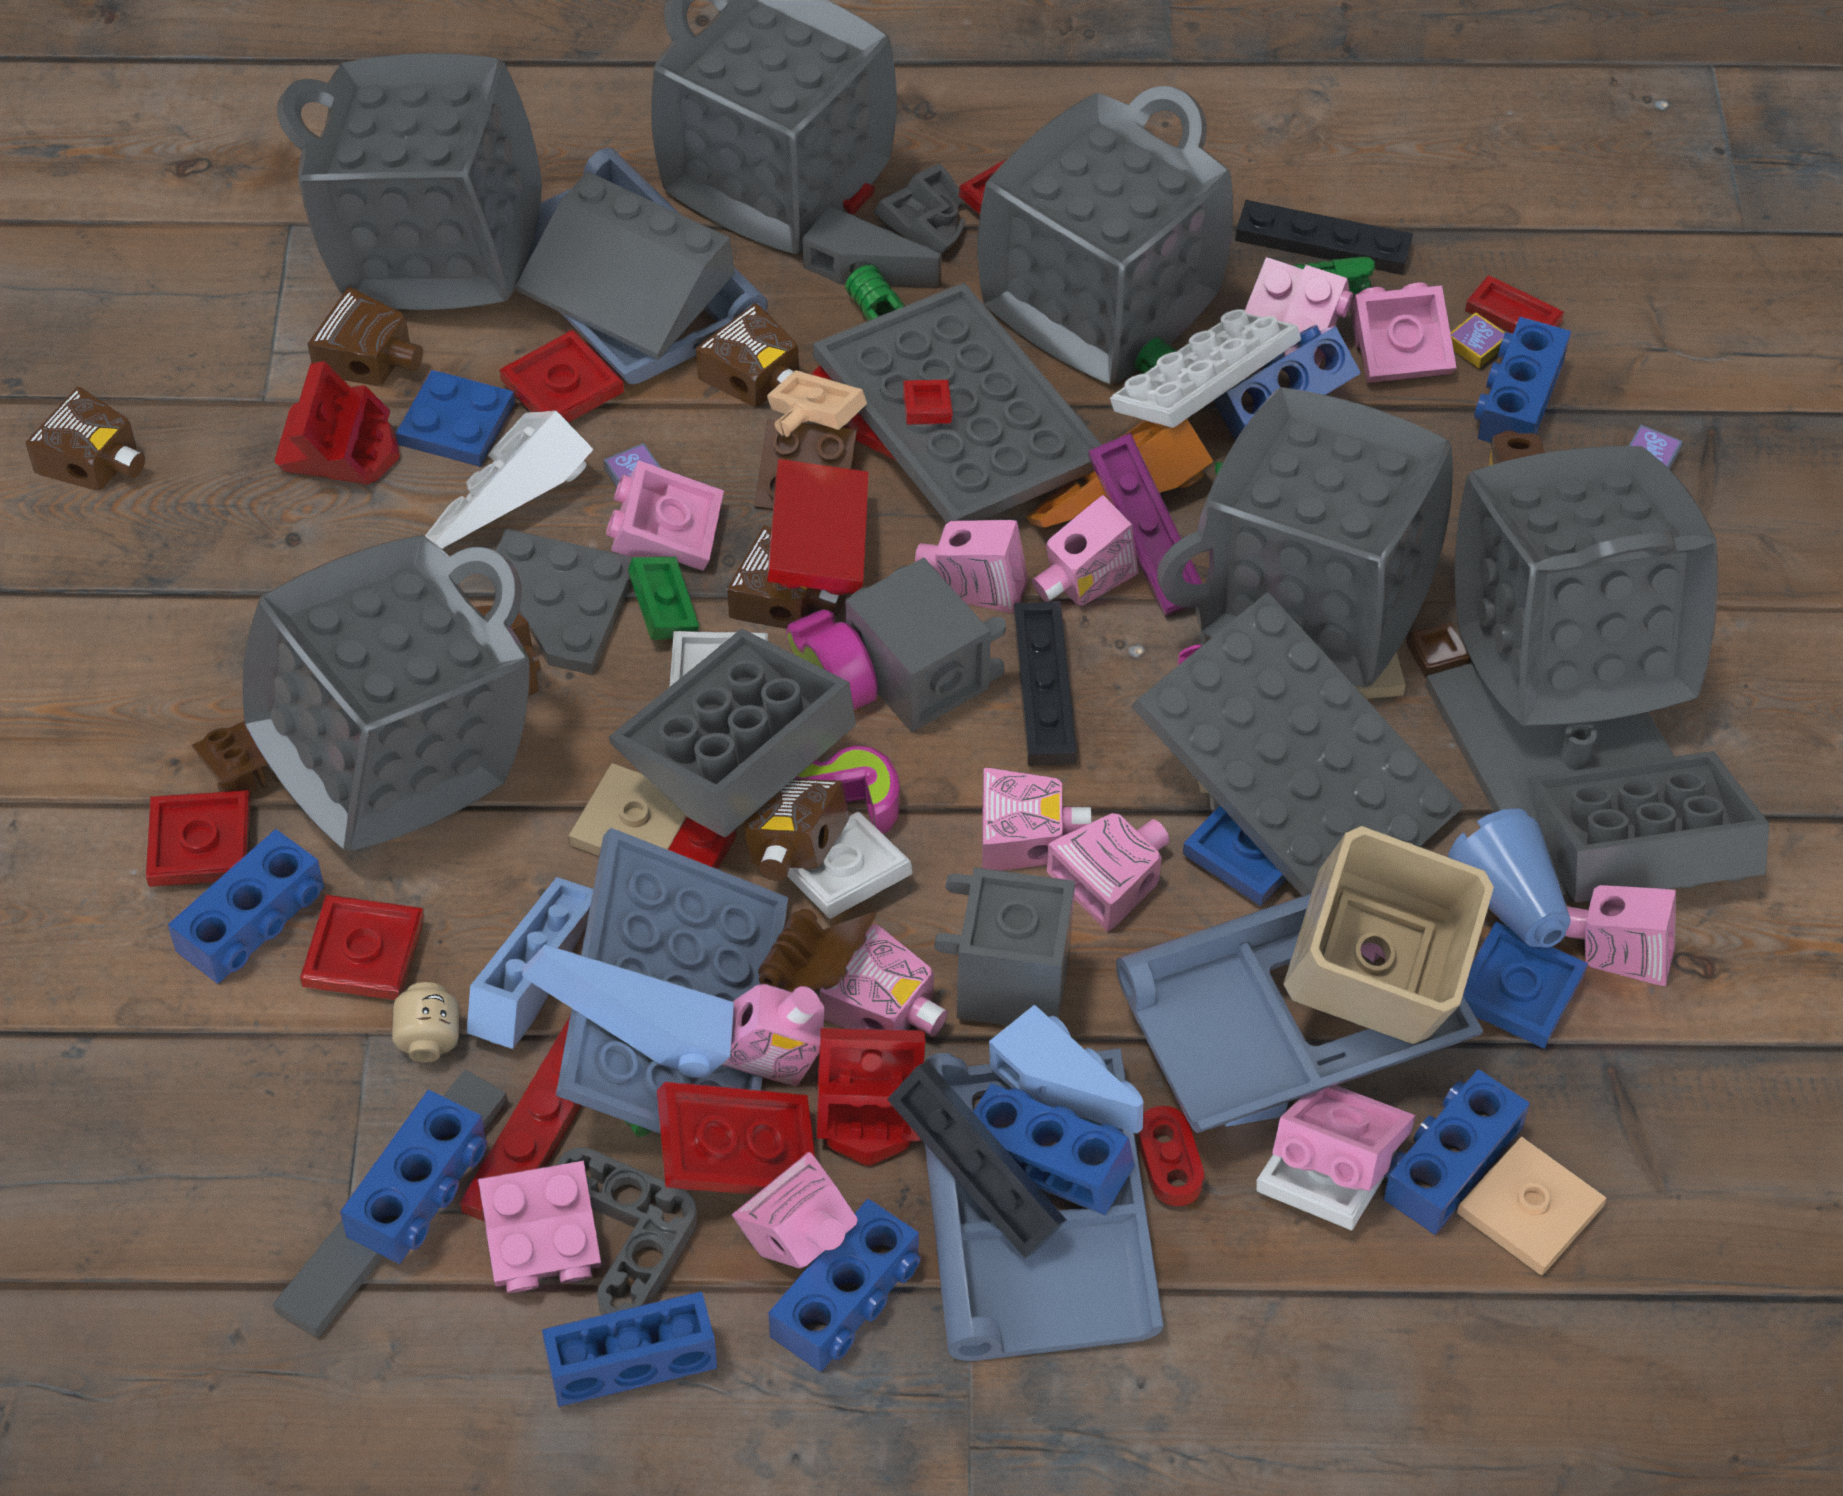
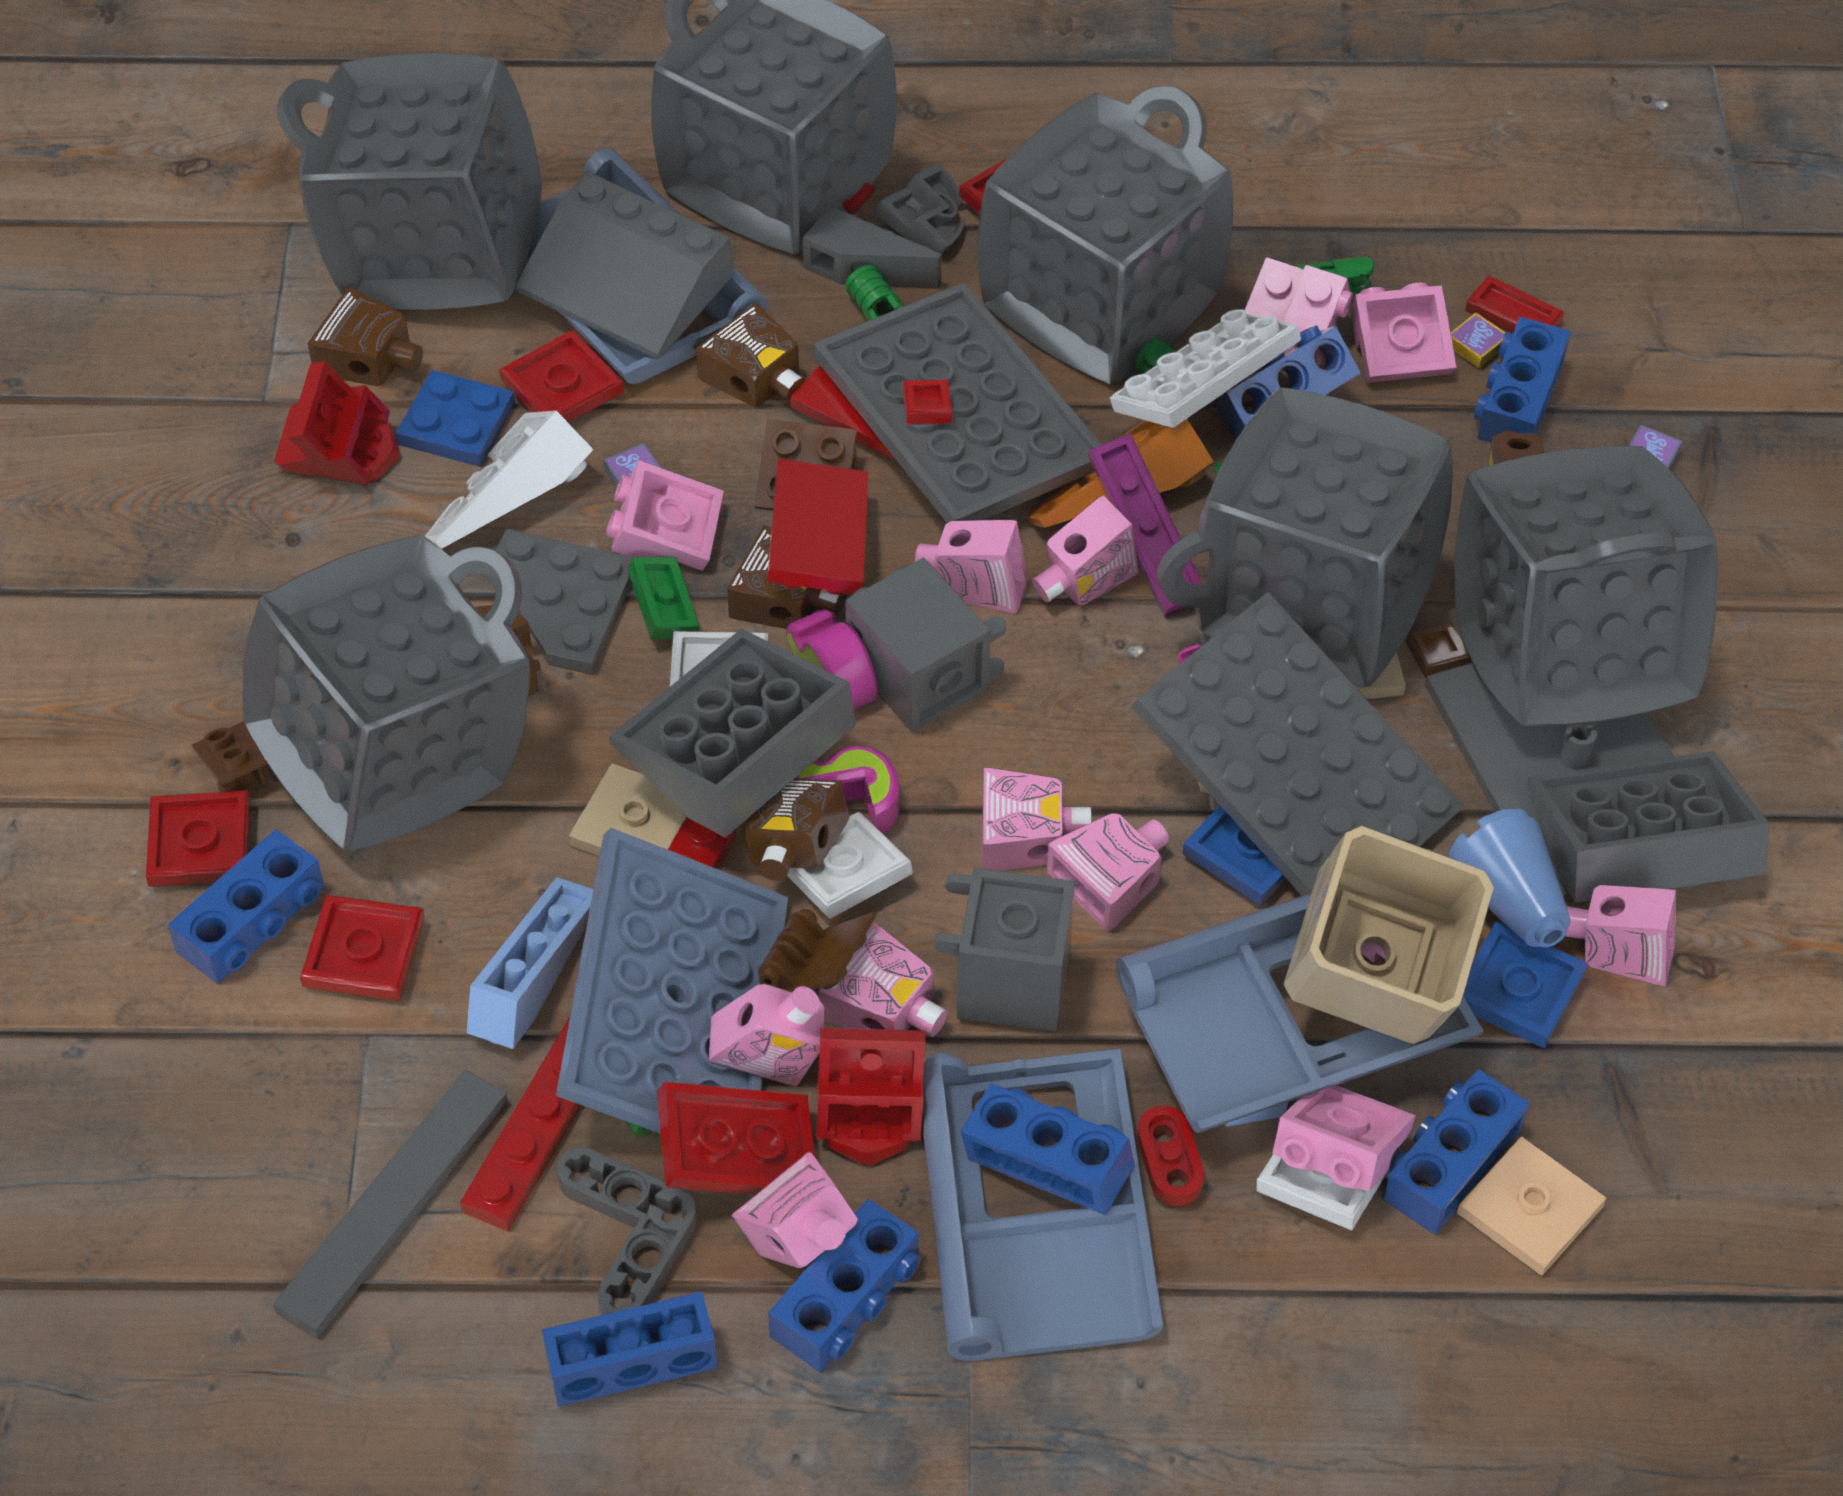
(85, 443): reddish brown torso -> none
(412, 1153): blue brick -> none
(425, 1021): tan head -> none
(540, 1226): bright pink plate -> none
(651, 1015): light blue slope -> none
(814, 399): light nougat plate -> none
(976, 1159): black plate -> none
(1044, 683): black plate -> none
(1056, 1071): light blue slope -> none
(1322, 236): black plate -> none

